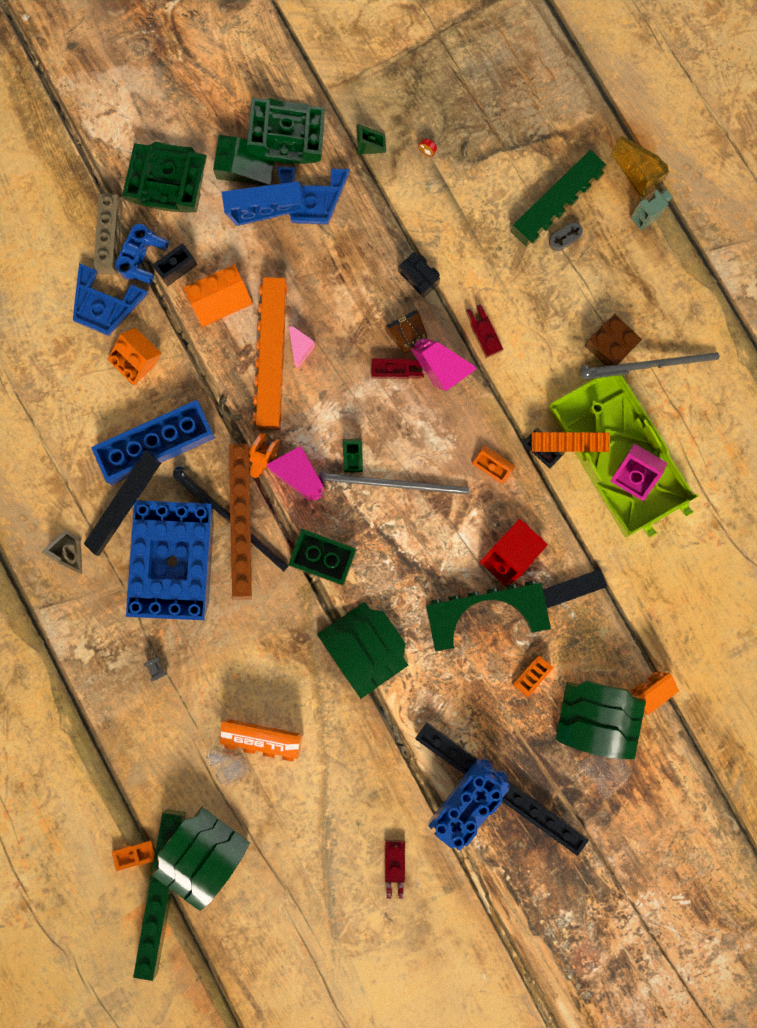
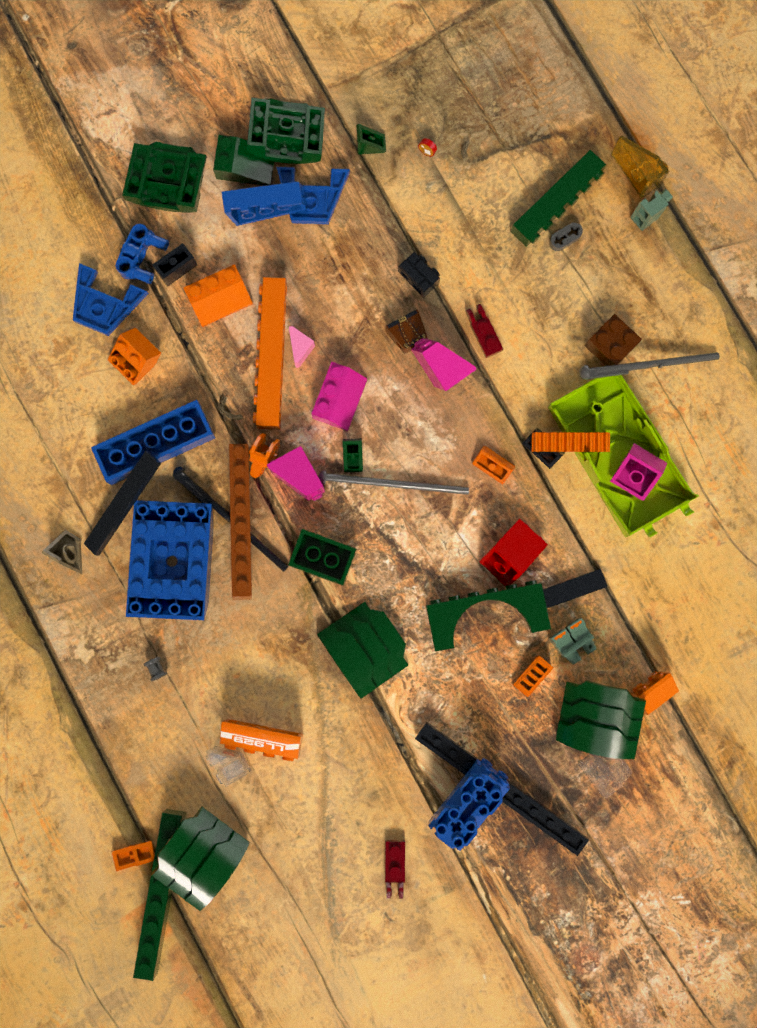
(108, 234): dark tan brick -> none
(339, 396): none -> dark pink slope
(394, 369): dark red hinge -> none
(572, 638): none -> sand green hips

